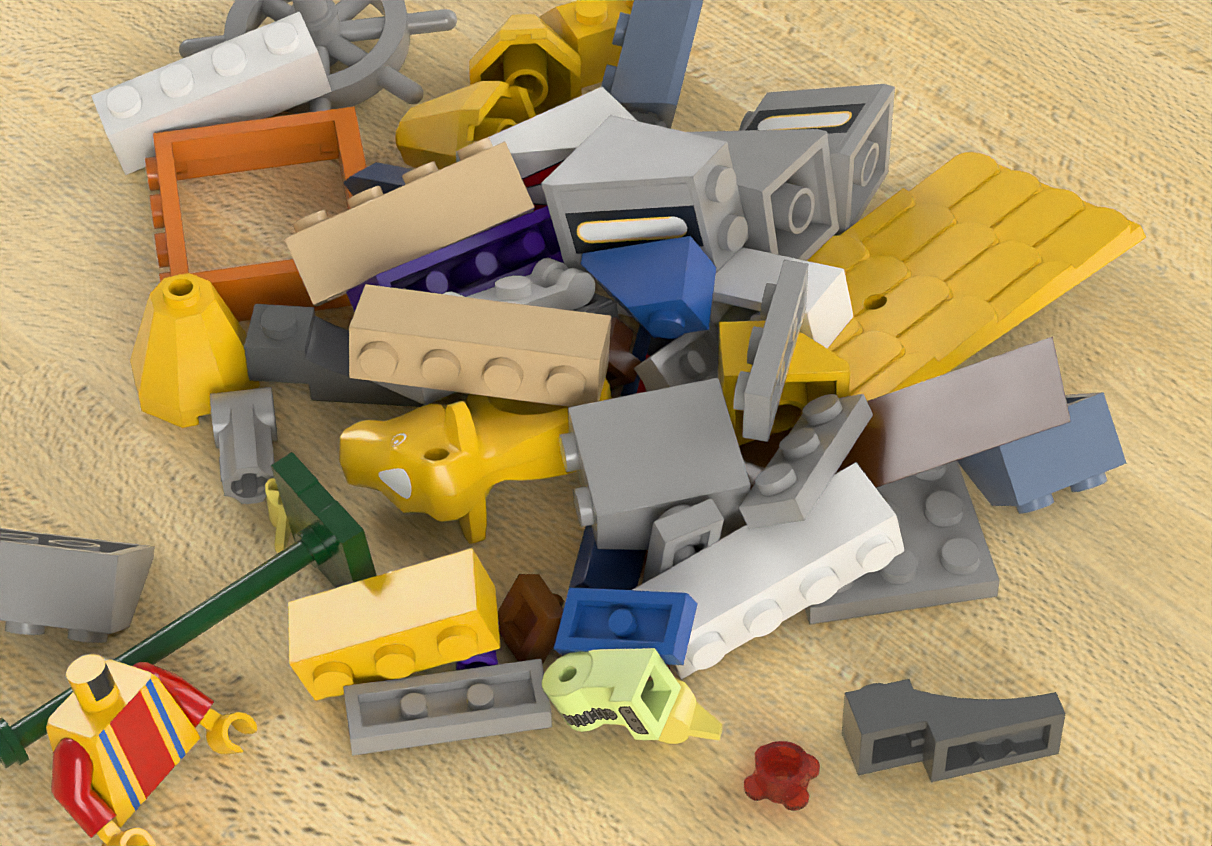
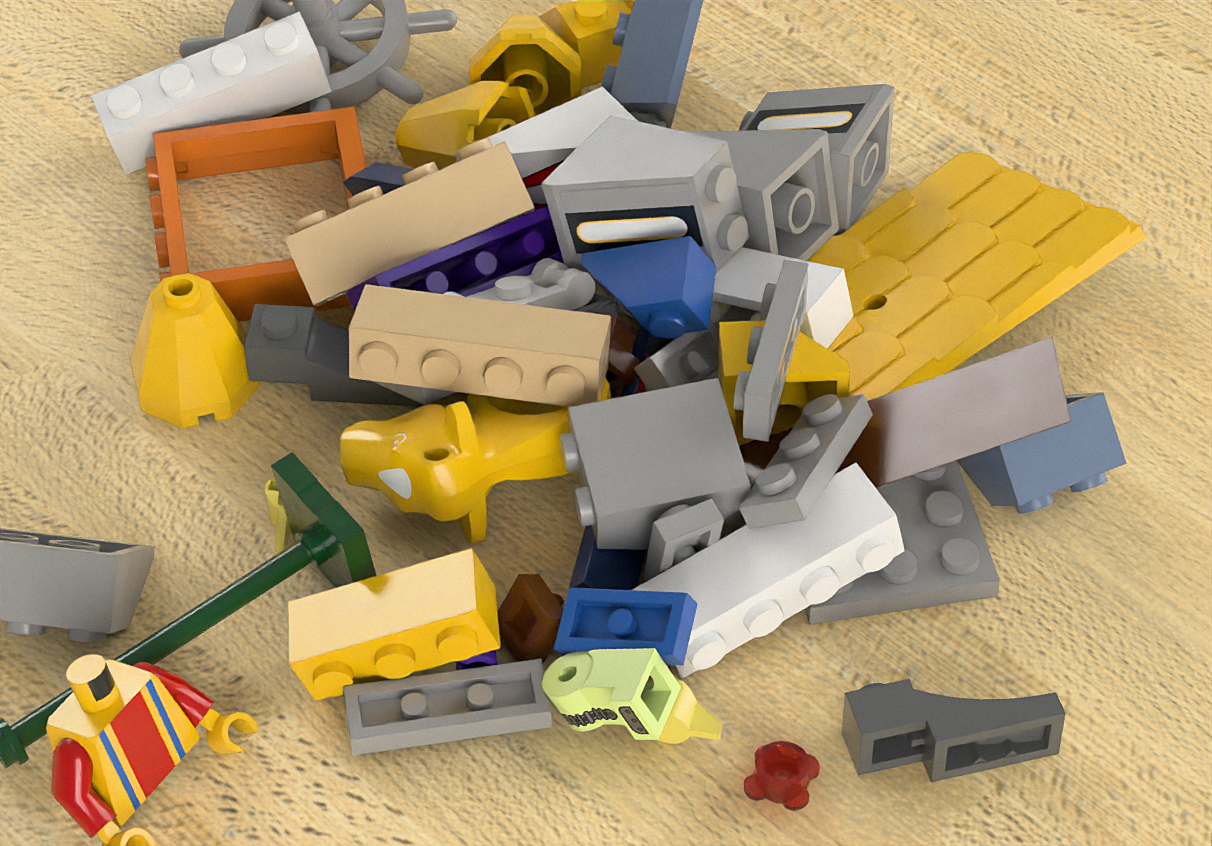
(245, 436): light grey piece -> none

